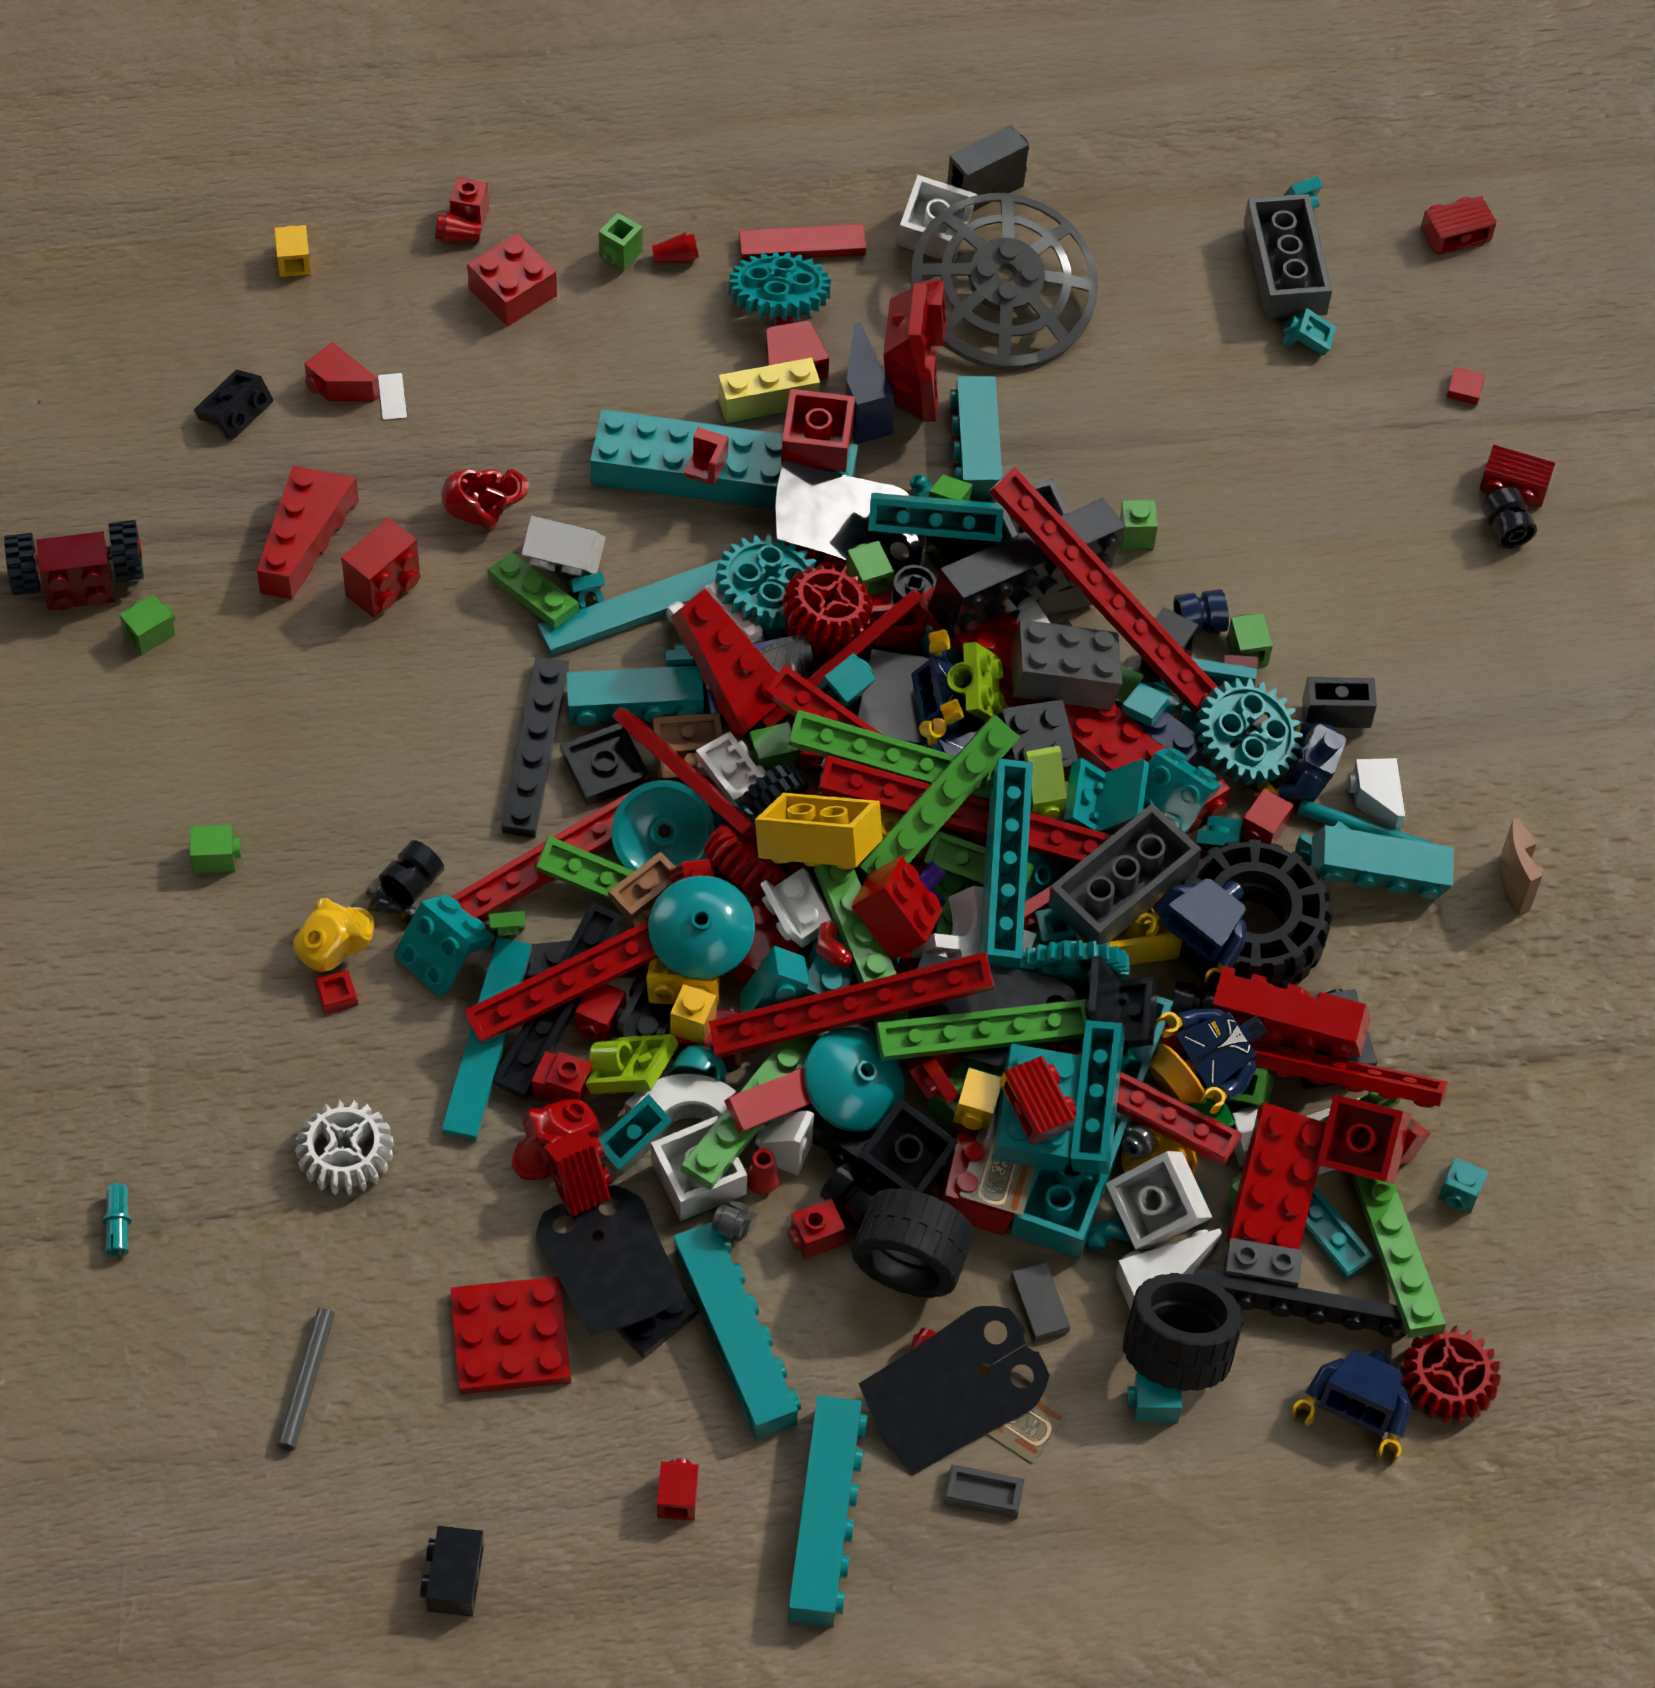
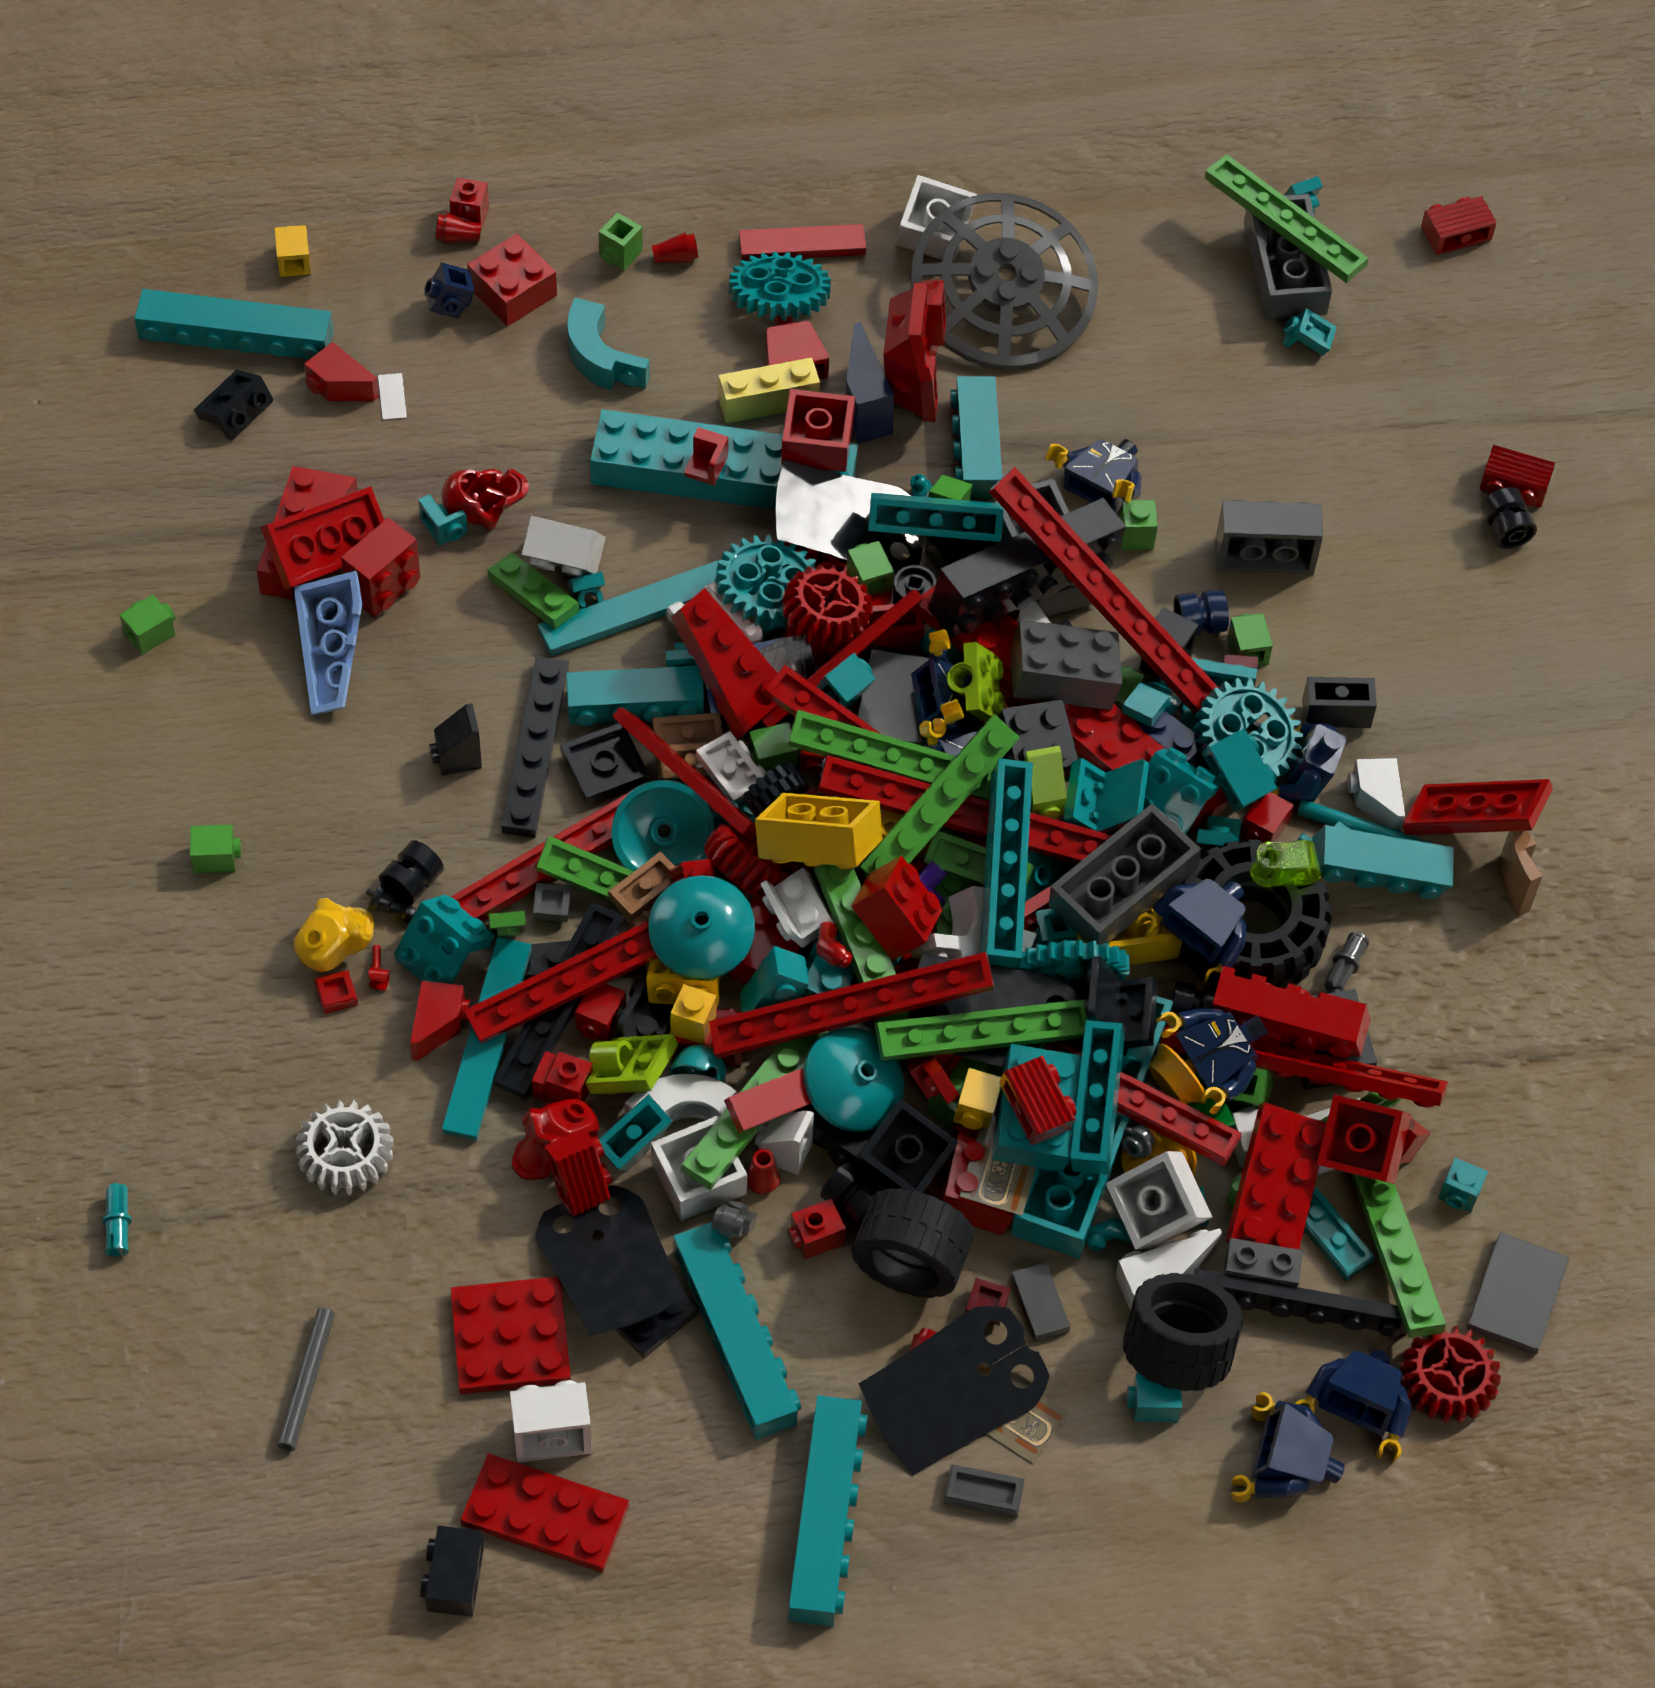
(74, 567): brick -> none
(232, 324): none -> teal brick
(318, 537): none -> red plate
(328, 633): none -> light blue wedge
(378, 977): none -> red hand
(437, 1016): none -> red slope
(439, 524): none -> teal bracket
(449, 290): none -> dark blue brick
(457, 742): none -> black slope
(545, 1512): none -> red plate
(551, 1421): none -> white brick
(552, 902): none -> dark grey plate
(593, 357): none -> teal arch
(677, 1490): red brick -> none
(988, 1294): none -> dark red plate
(990, 164): black brick -> none
(1100, 471): none -> dark blue torso
(1240, 769): none -> teal brick
(1268, 537): none -> dark grey brick
(1286, 218): none -> bright green plate
(1290, 861): none -> clear neon green piece
(1290, 1454): none -> dark blue torso
(1347, 961): none -> dark grey axle
(1466, 385): red tile -> none
(1477, 807): none -> red tile
(1518, 1293): none -> dark grey tile

